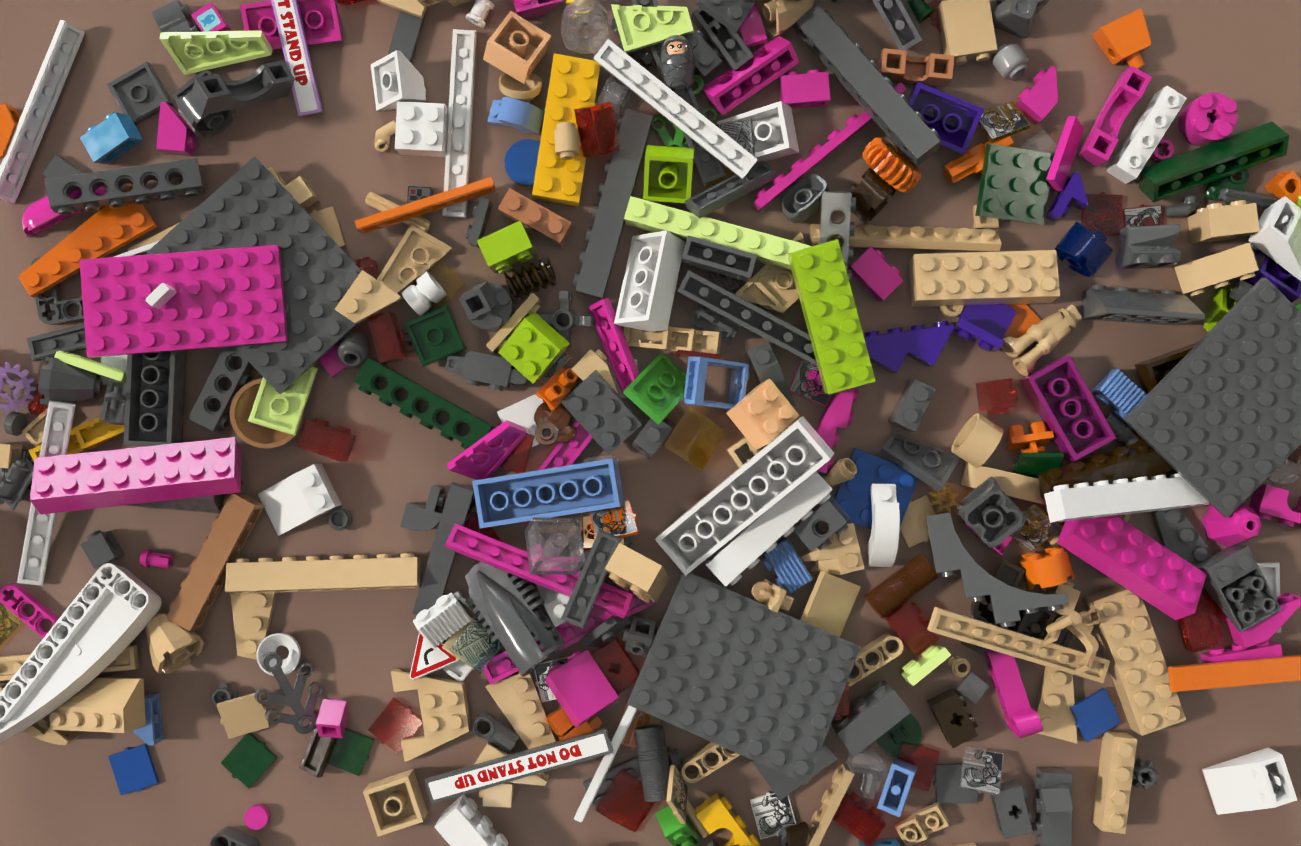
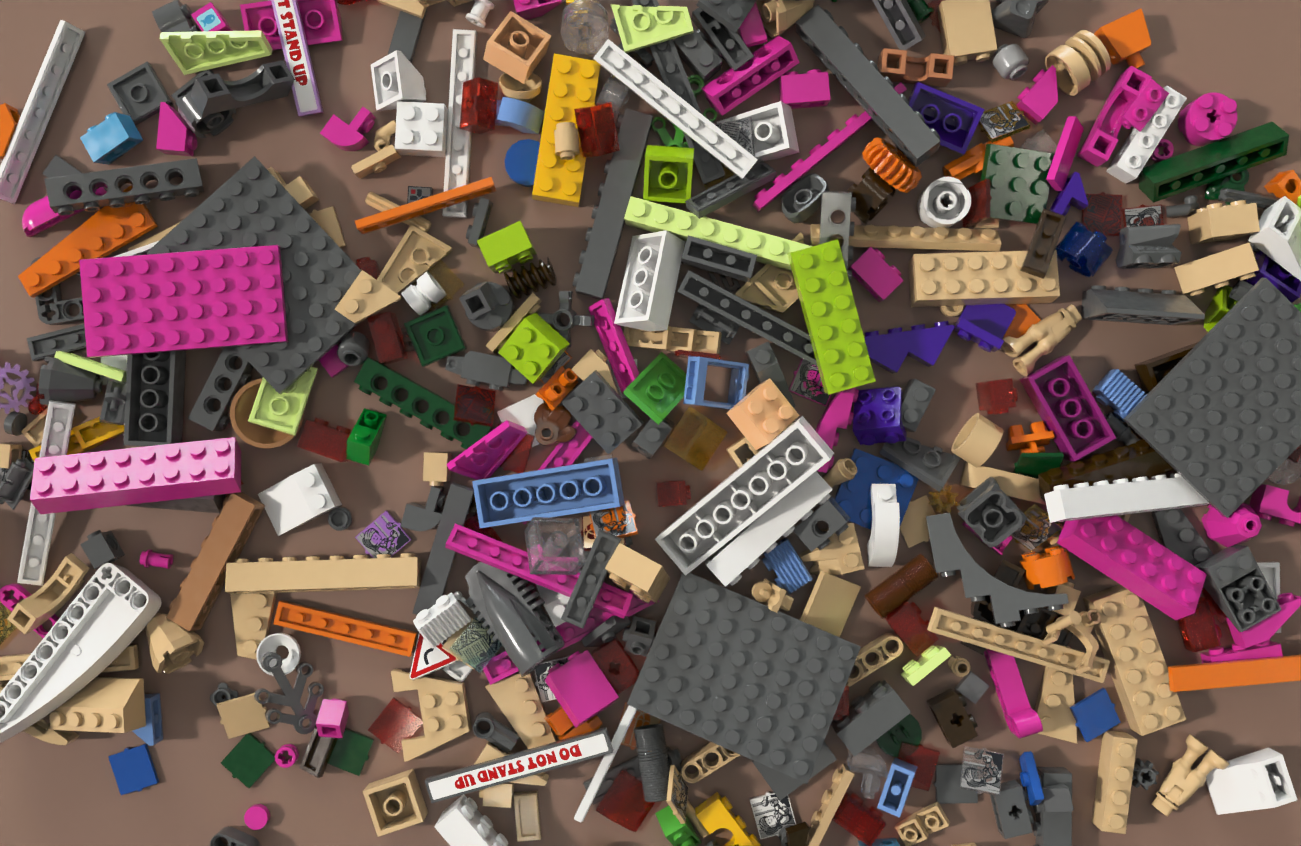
(51, 596): none -> tan arch
(161, 295): white tile -> none
(292, 751): none -> dark pink bush
(345, 628): none -> orange plate
(349, 136): none -> dark pink brick
(365, 437): none -> green slope
(376, 162): none -> tan plate
(383, 536): none -> piece
(436, 468): none -> tan brick
(474, 405): none -> clear red piece
(478, 105): none -> clear red brick
(527, 816): none -> tan tile
(536, 217): nougat arch -> none
(673, 493): none -> clear red brick
(677, 63): dark grey piece -> none
(879, 416): none -> dark purple bracket
(954, 195): none -> white brick
(980, 203): none -> clear red piece
(1030, 778): none -> blue plate
(1043, 243): none -> dark brown tile
(1079, 62): none -> tan wheel
(1144, 106): none -> dark pink hinge
(1184, 782): none -> tan piece

